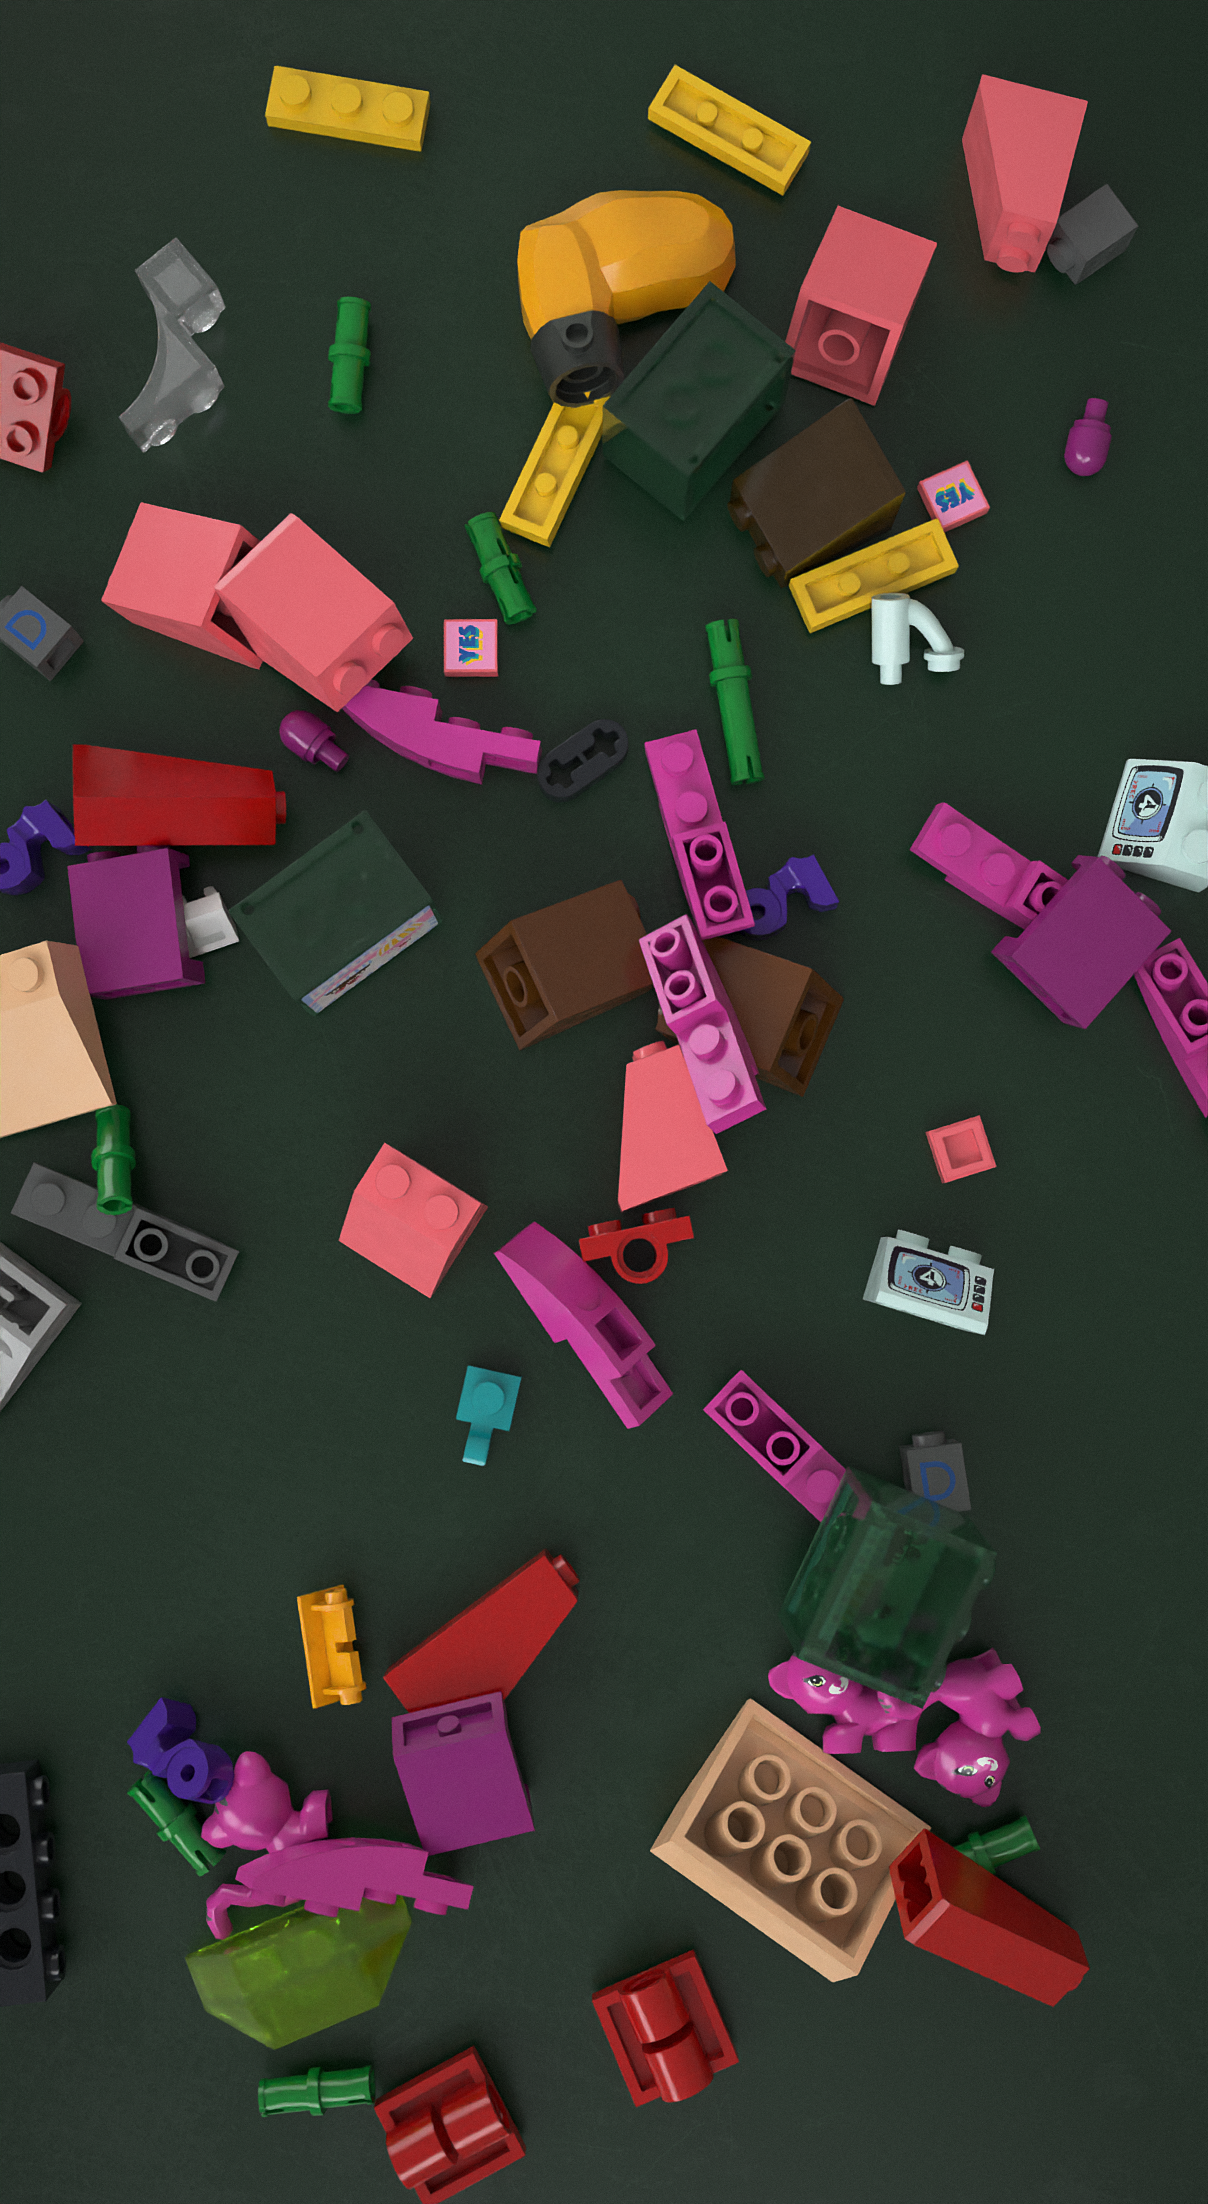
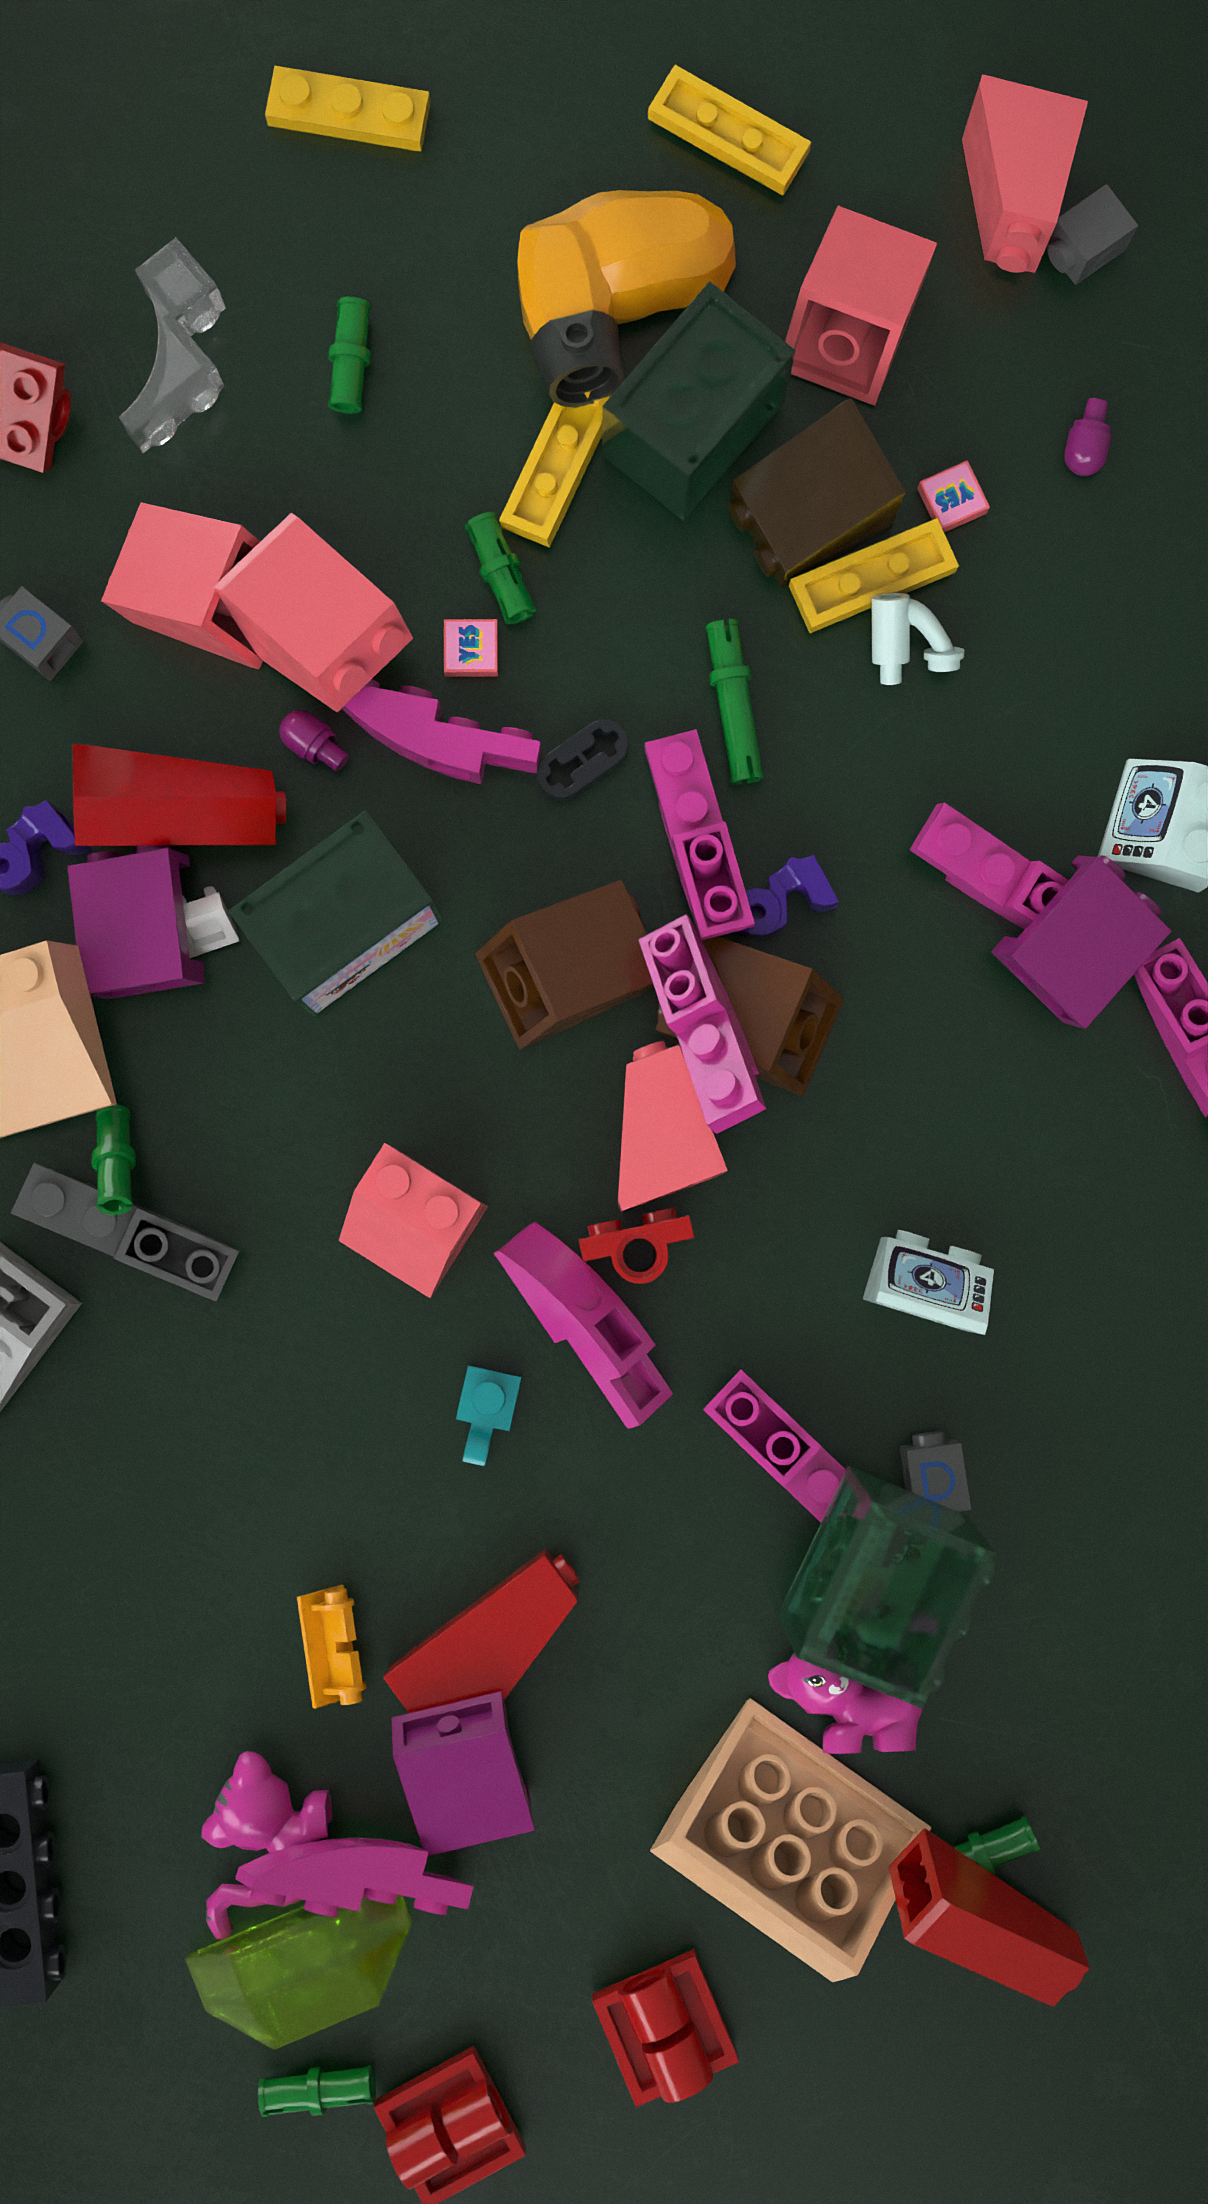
(175, 1822): green pin -> none
(191, 1767): dark purple leg -> none
(960, 1149): coral tile -> none
(971, 1751): dark pink animal -> none

